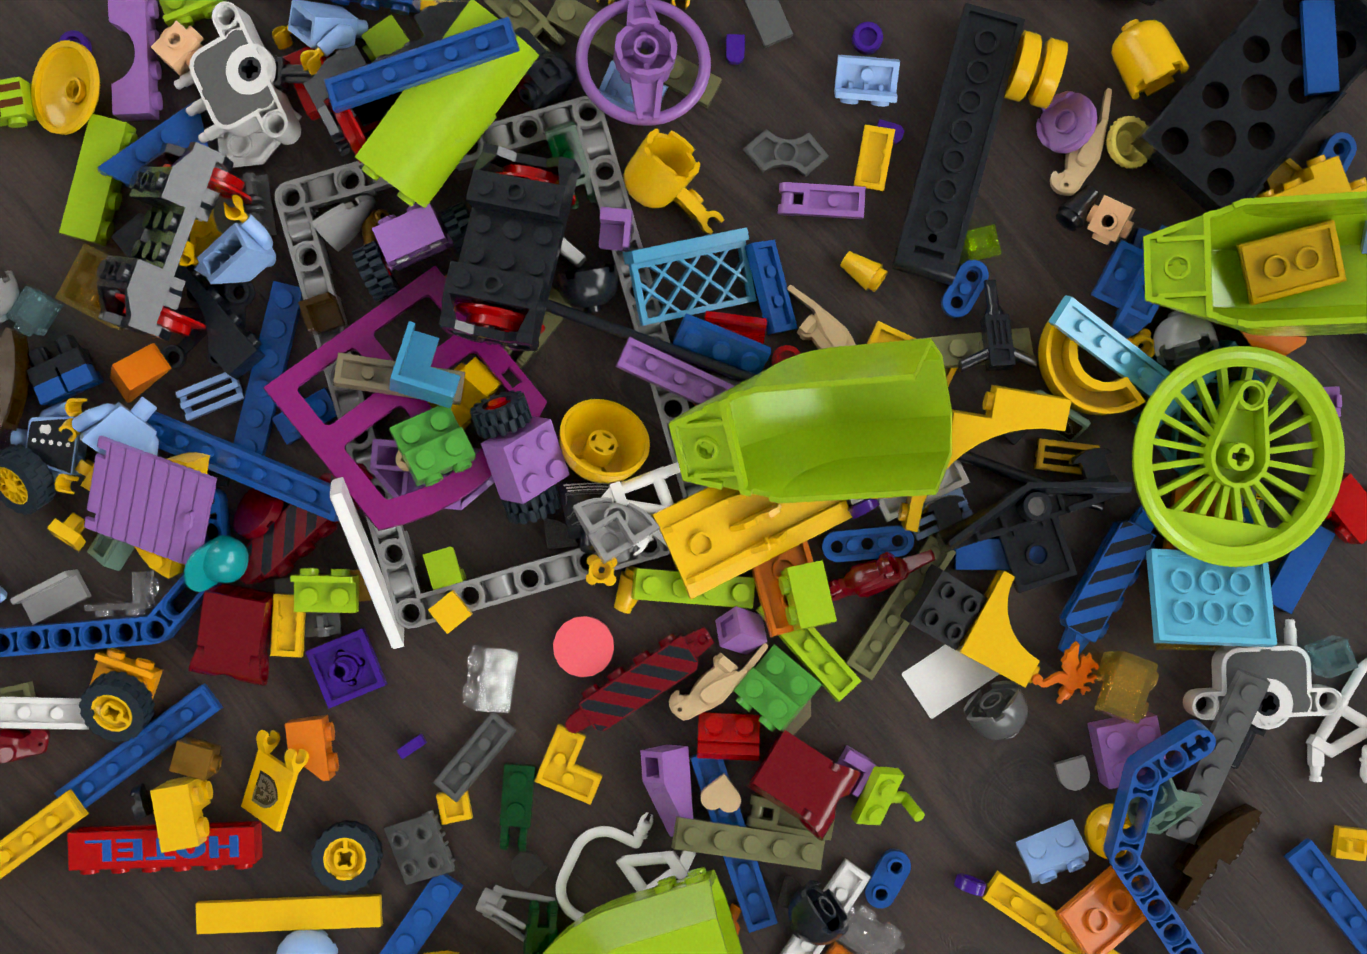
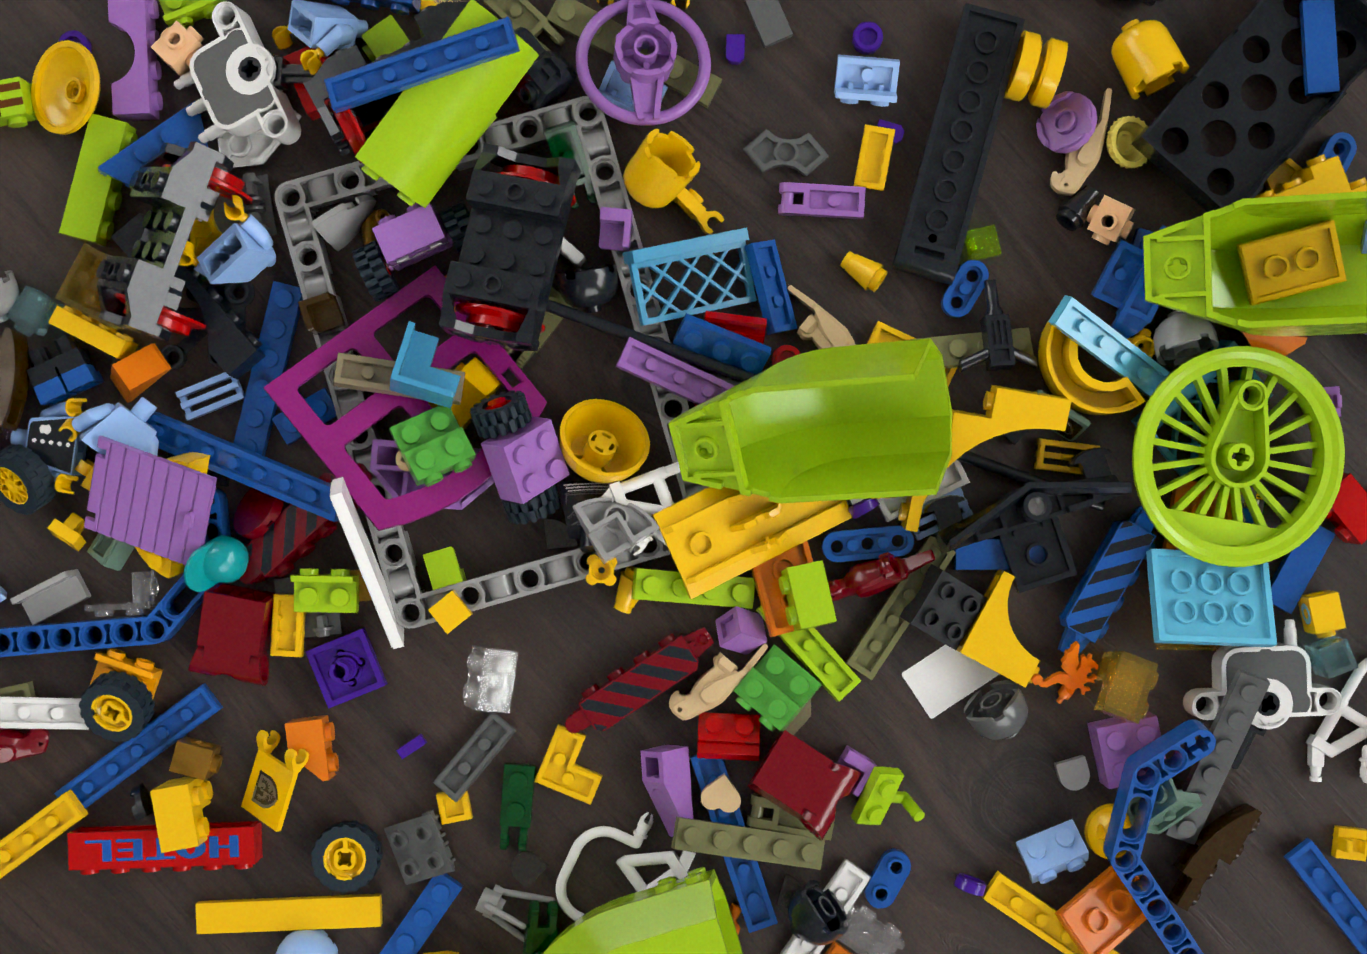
(93, 332): none -> yellow piece
(583, 646): coral tile -> none
(1321, 613): none -> yellow brick

